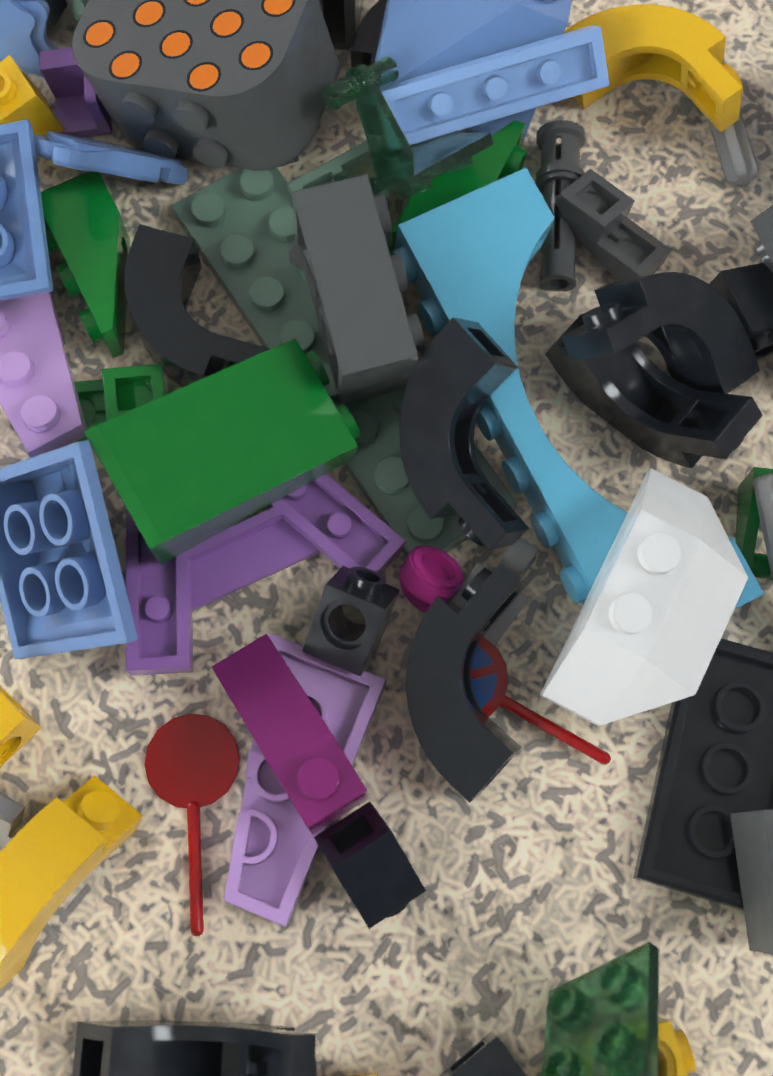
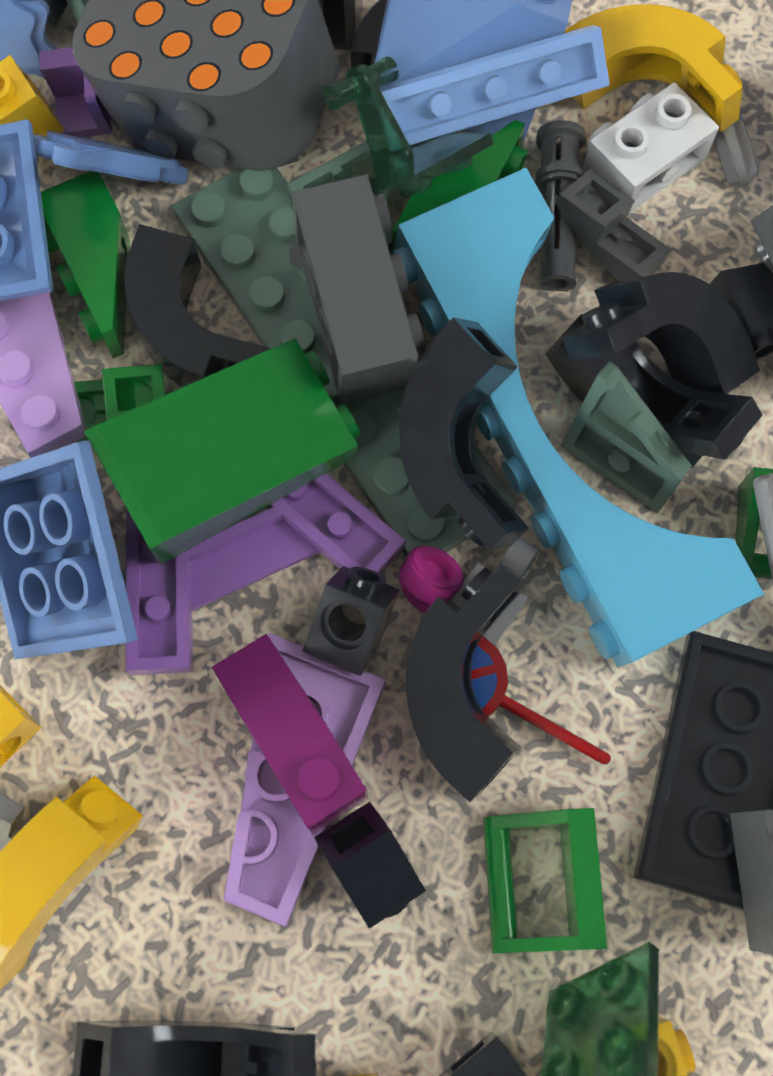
(191, 767): red piece -> none
(581, 879): none -> green tile
(626, 441): none -> sand green wing
(650, 609): white wedge -> none
(651, 144): none -> white brick

